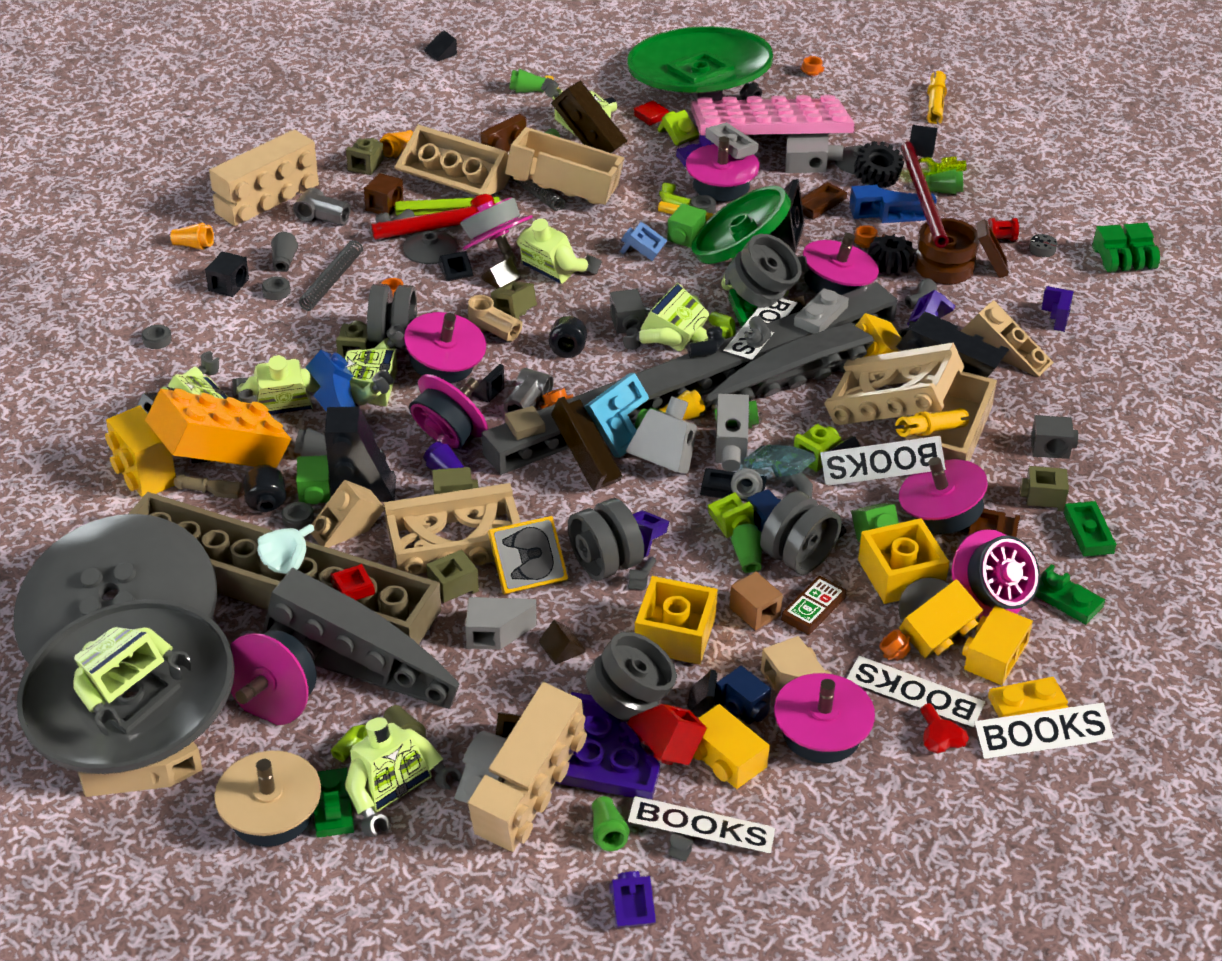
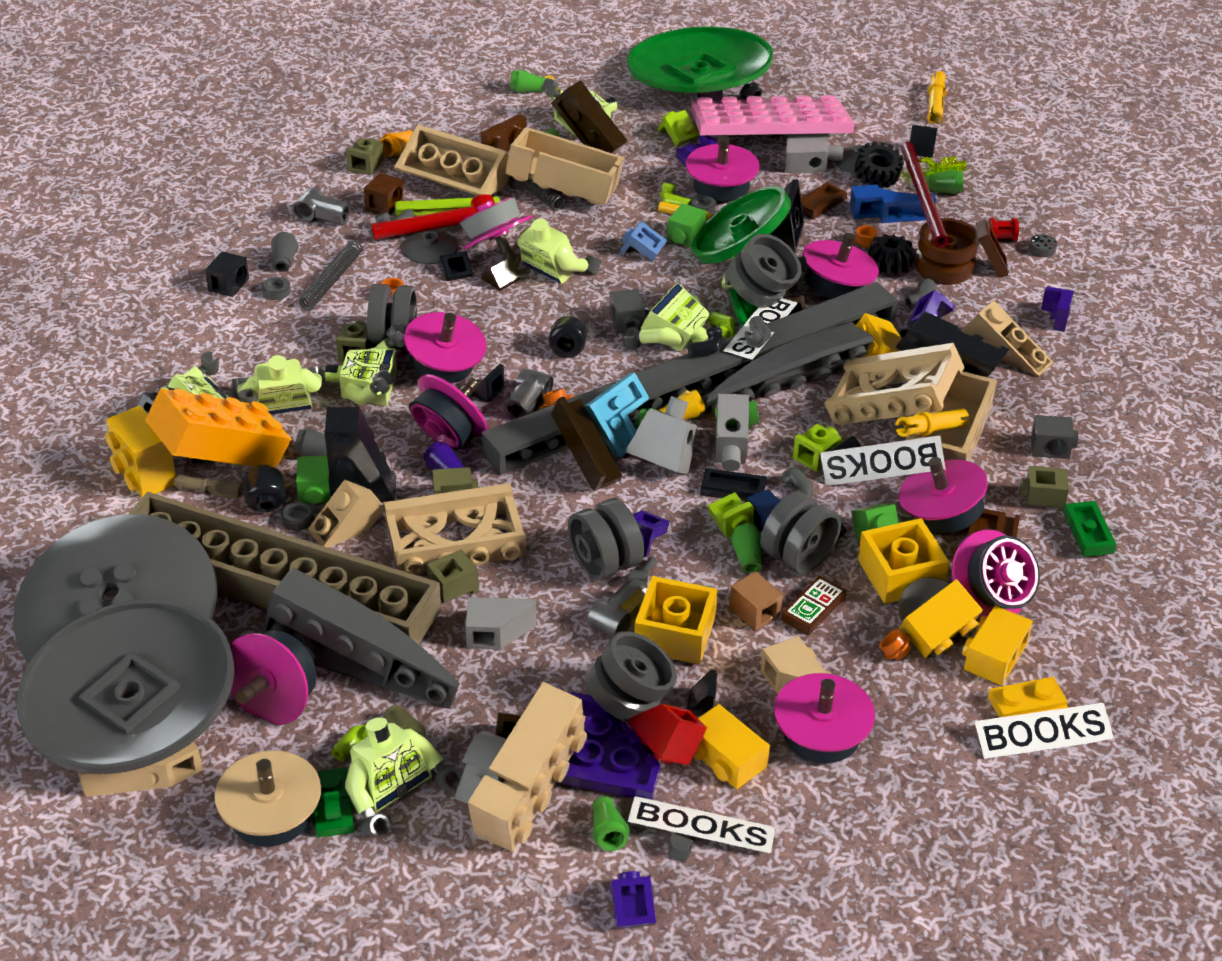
(117, 663): yellowish green torso -> none
(156, 336): dark grey tile -> none
(193, 236): light orange cone -> none
(264, 177): tan piece -> none
(283, 548): light aqua piece -> none
(334, 379): blue slope -> none
(353, 582): red tile -> none
(442, 46): black slope -> none
(490, 319): tan piece -> none
(514, 298): olive brick -> none
(525, 422): dark tan tile -> none
(527, 555): tile -> none
(560, 643): dark brown slope -> none
(617, 612): none -> flat silver piece
(650, 112): red tile -> none
(739, 143): light grey plate -> none
(743, 491): light grey plate -> none
(744, 695): dark blue brick -> none
(781, 458): clear light blue slope -> none
(812, 66): orange plate -> none
(821, 311): light grey plate -> none
(915, 691): white sticker -> none
(941, 733): red rock -> none
(1068, 596): green plate -> none
(1126, 247): green legs -> none

